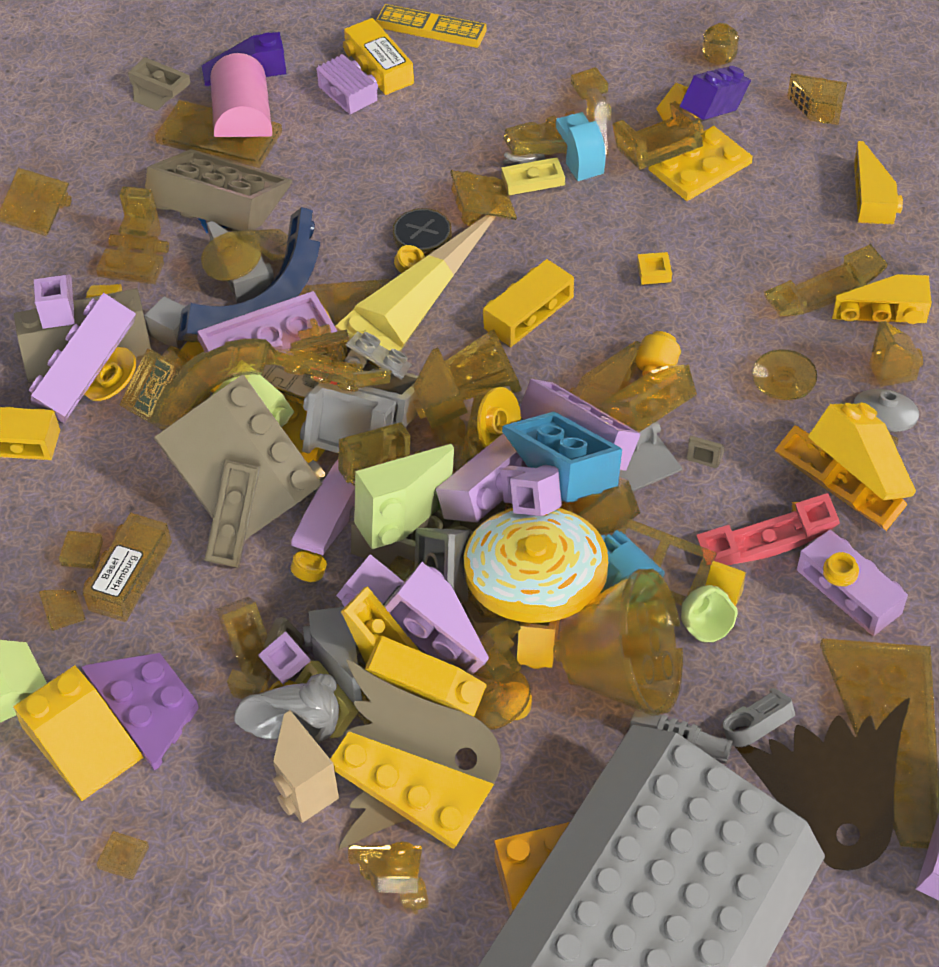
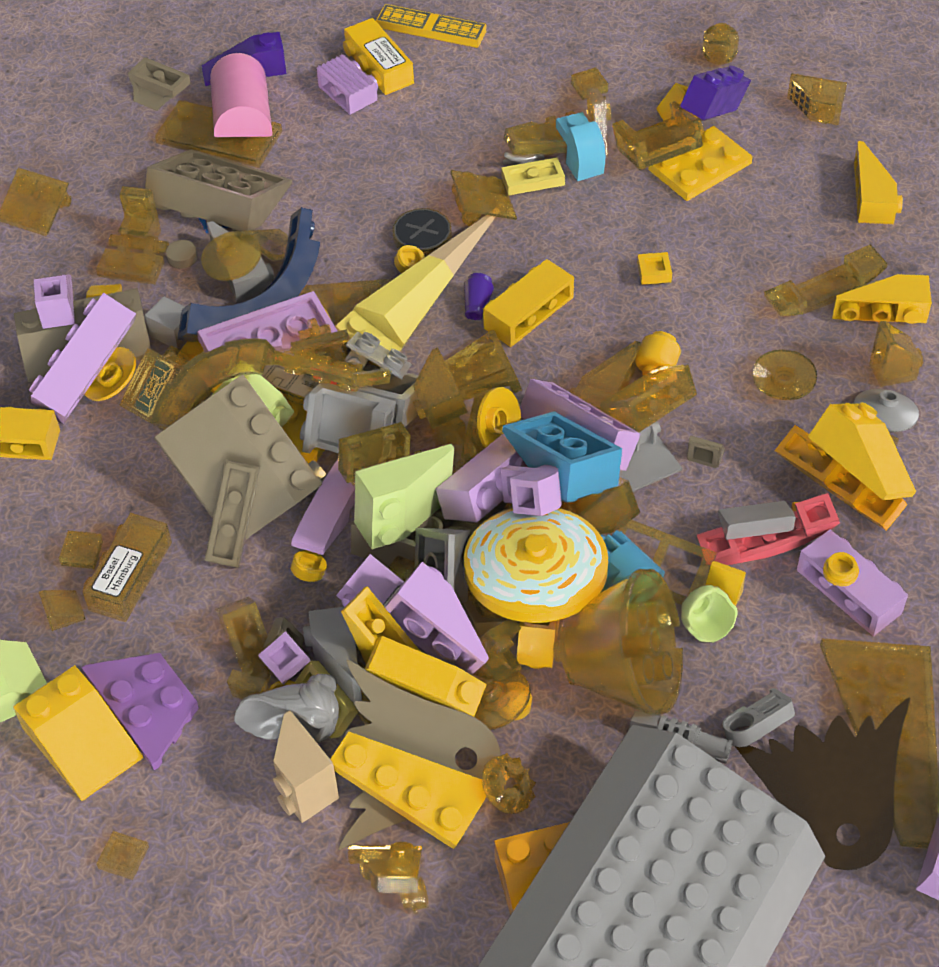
(181, 254): none -> dark tan tile
(477, 294): none -> dark purple cone
(495, 776): none -> clear yellow gear
(756, 520): none -> light grey slope

